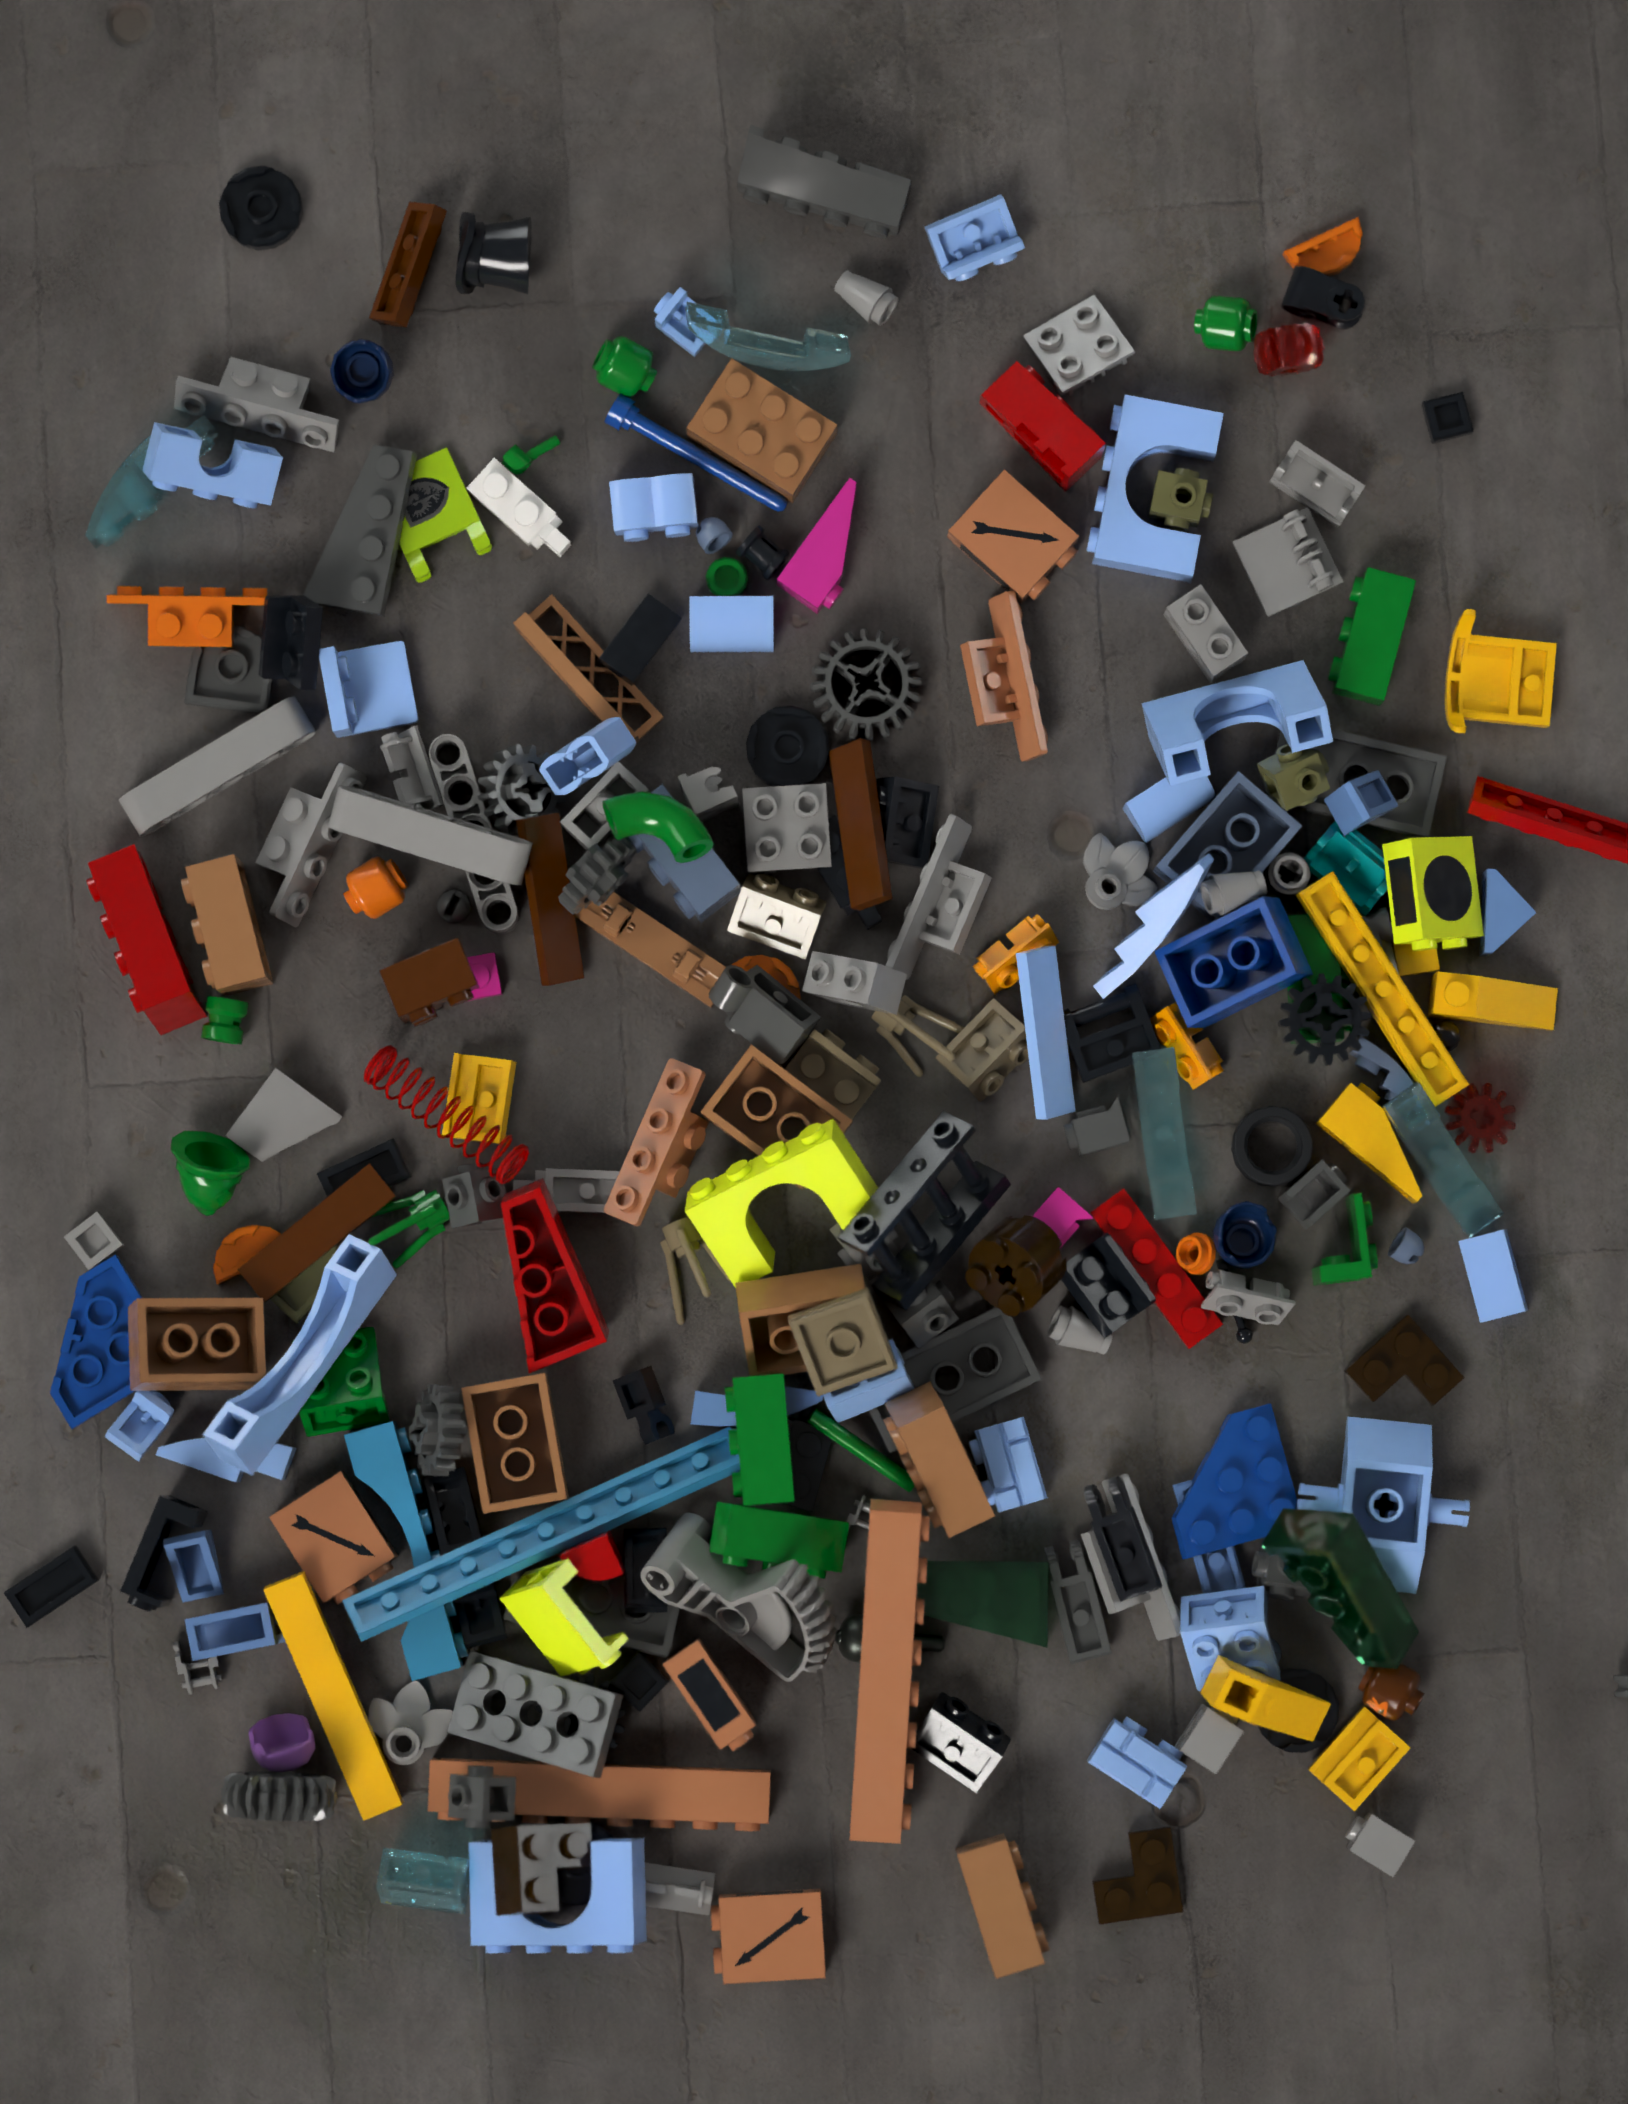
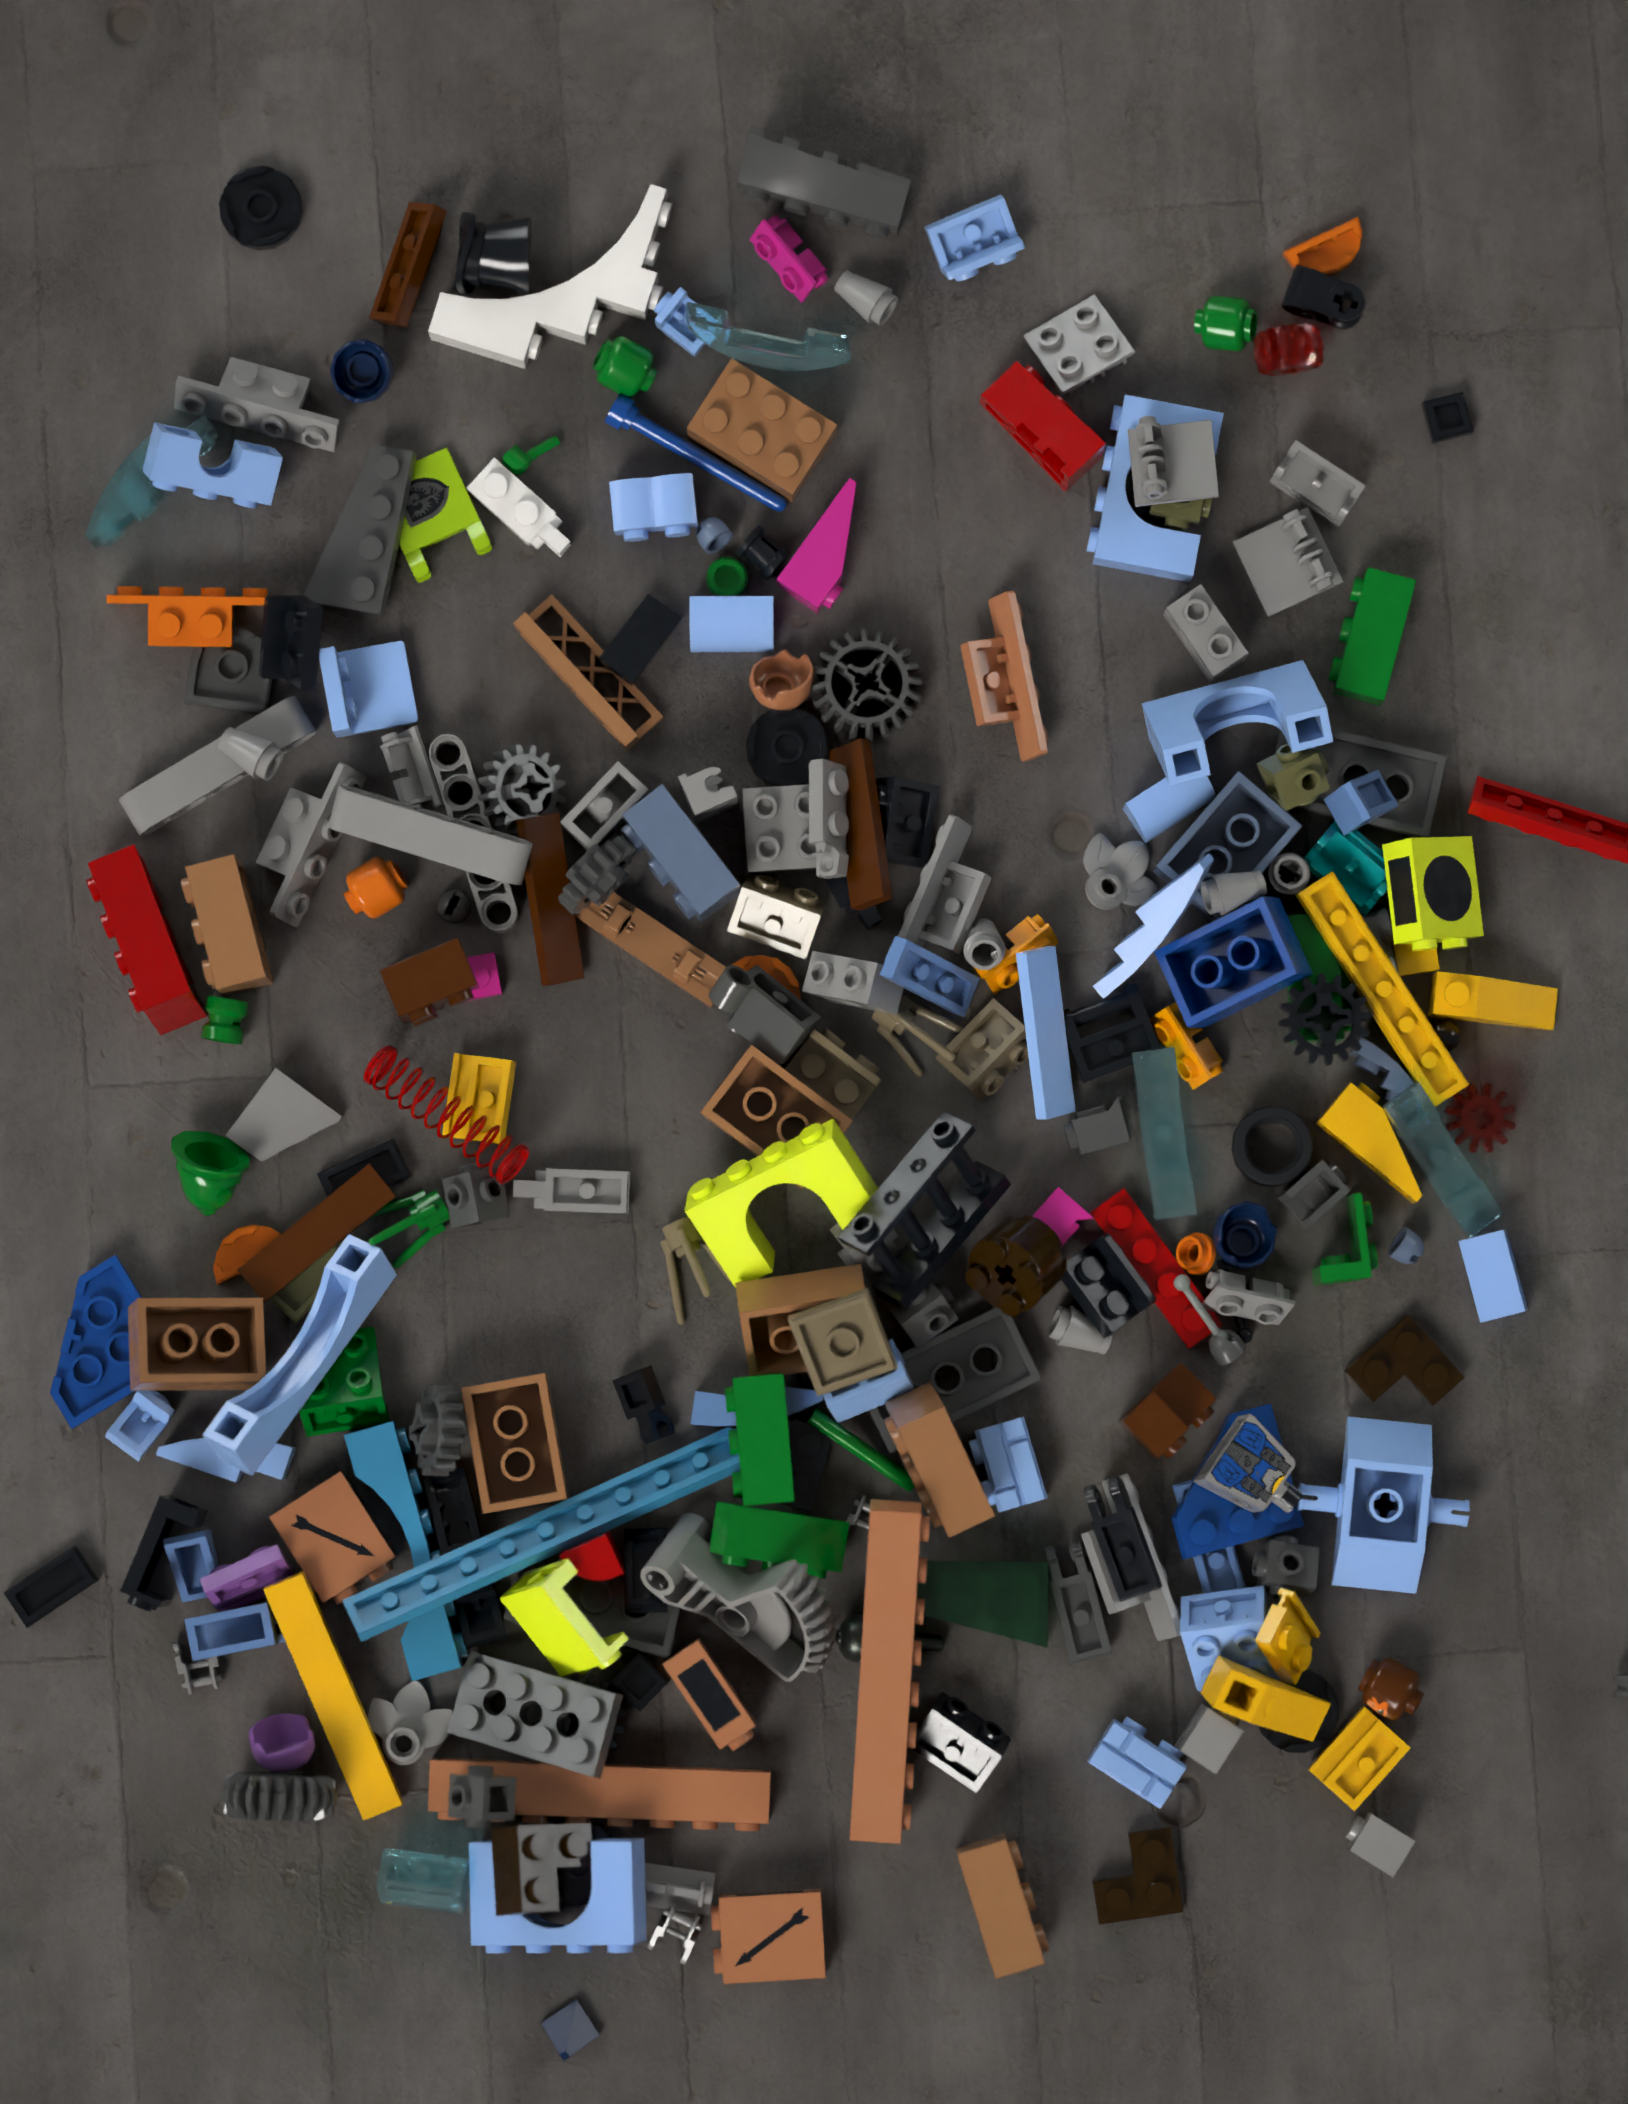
(94, 1240): light grey plate -> none
(243, 1582): none -> medium lavender plate
(253, 754): none -> light grey cone
(549, 1282): red wedge -> none
(570, 2029): none -> dark blue slope
(587, 756): light blue brick -> none
(617, 281): none -> white arch
(661, 818): green cylinder -> none
(662, 1145): nougat bracket -> none
(689, 1939): none -> light grey piece
(775, 243): none -> dark pink hinge
(782, 680): none -> nougat hair
(828, 817): none -> light grey hinge
(929, 976): none -> medium blue plate
(984, 945): none -> light grey cone
(1014, 537): nougat brick -> none
(1167, 1411): none -> reddish brown brick
(1172, 462): none -> light grey hinge
(1225, 1343): none -> hinge
(1250, 1468): none -> torso
(1287, 1637): none -> yellow plate
(1344, 1582): clear green wedge -> none
(1497, 679): yellow piece -> none
(1501, 911): medium blue slope -> none

